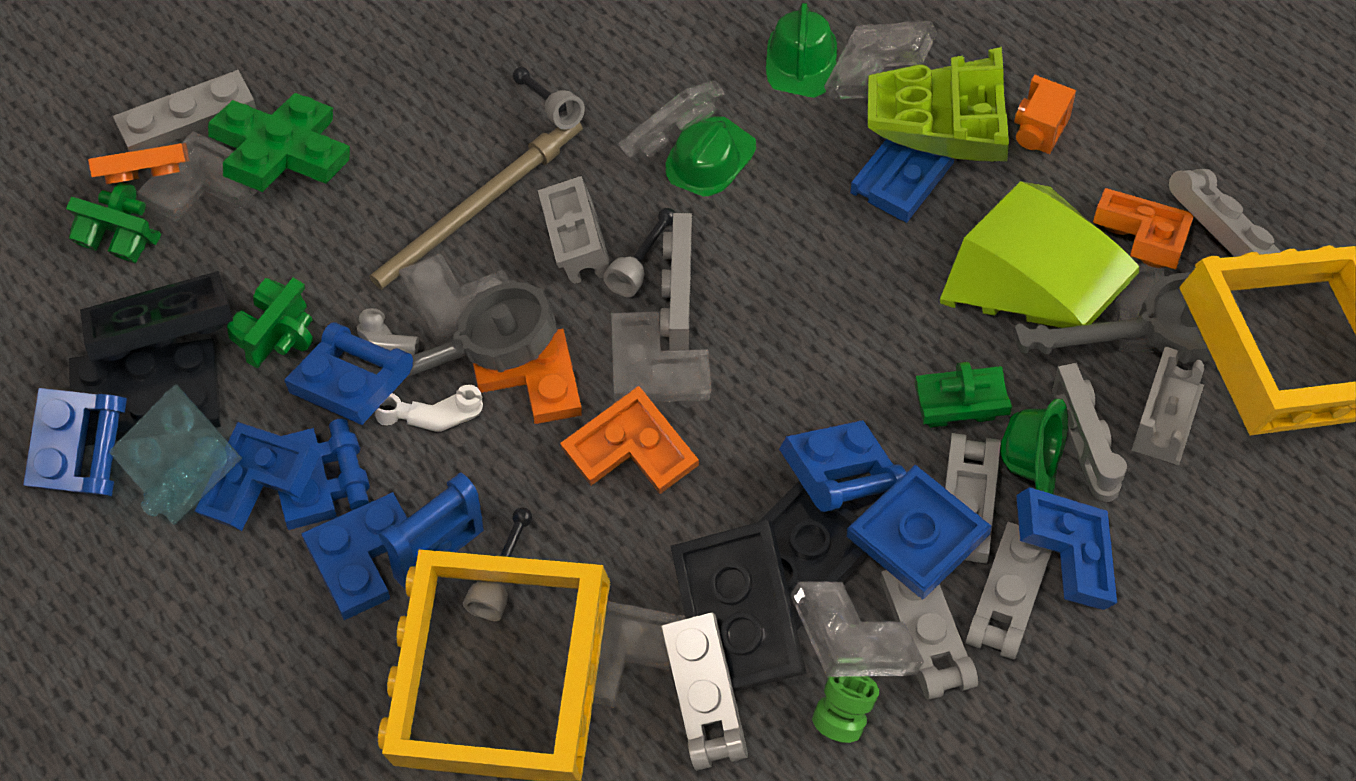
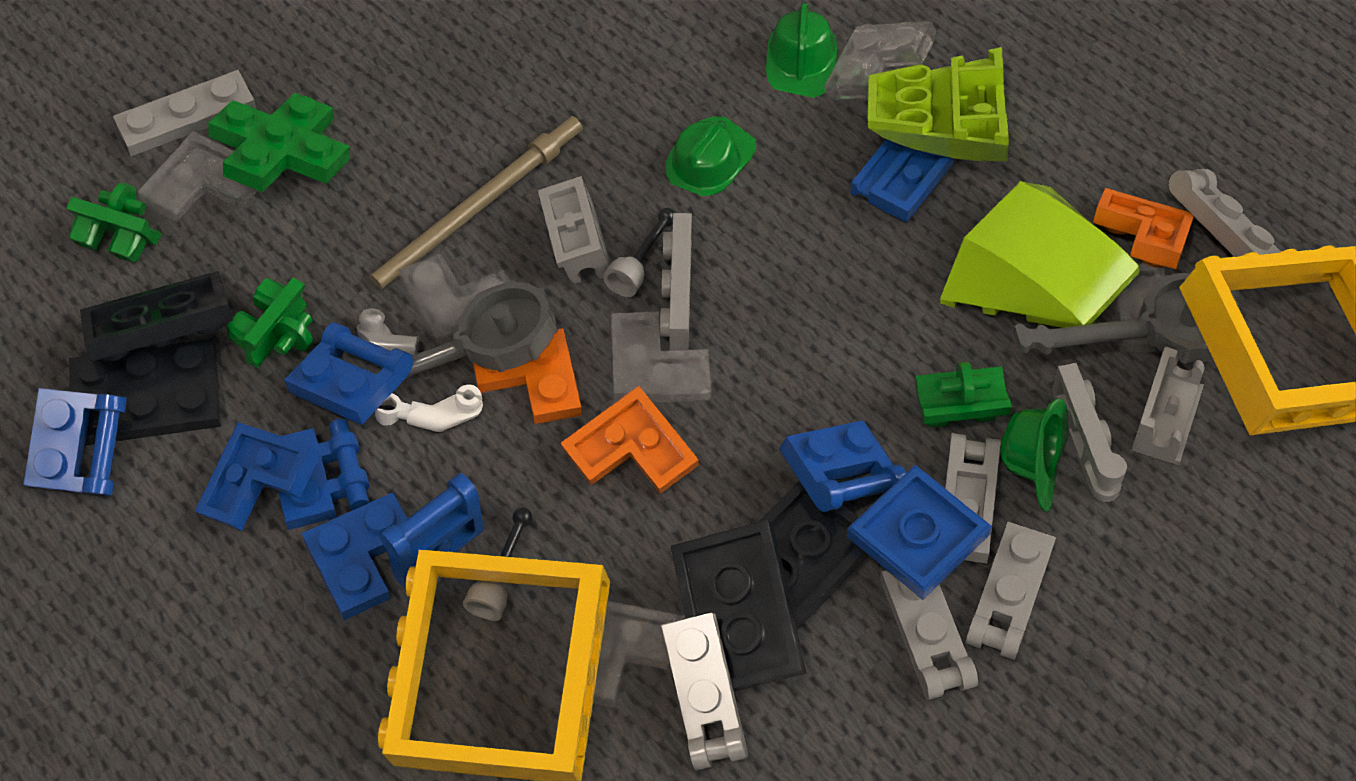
(126, 165): orange plate -> none
(174, 456): clear light blue hinge -> none
(555, 103): light grey hinge -> none
(686, 108): clear plate -> none
(844, 708): bright green wheel -> none
(845, 642): clear plate -> none
(1043, 114): orange brick -> none
(1080, 536): blue plate -> none

